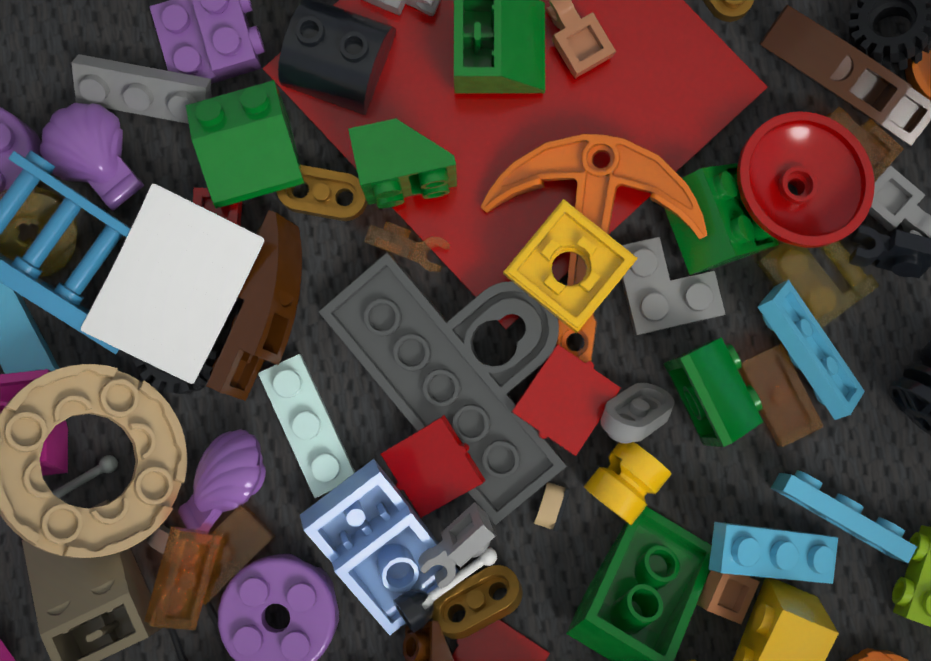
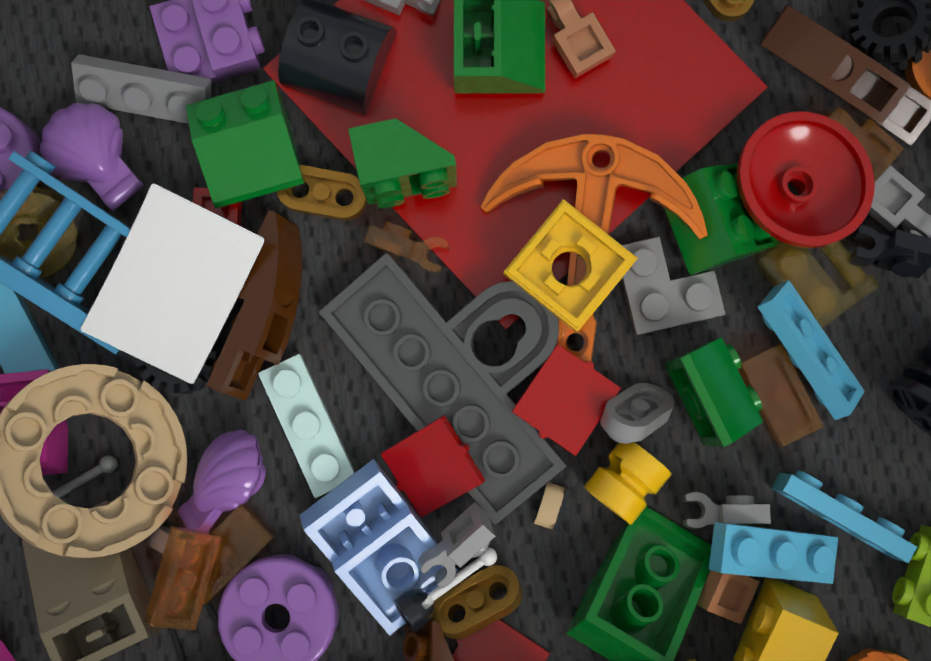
(737, 510): none -> light grey plate

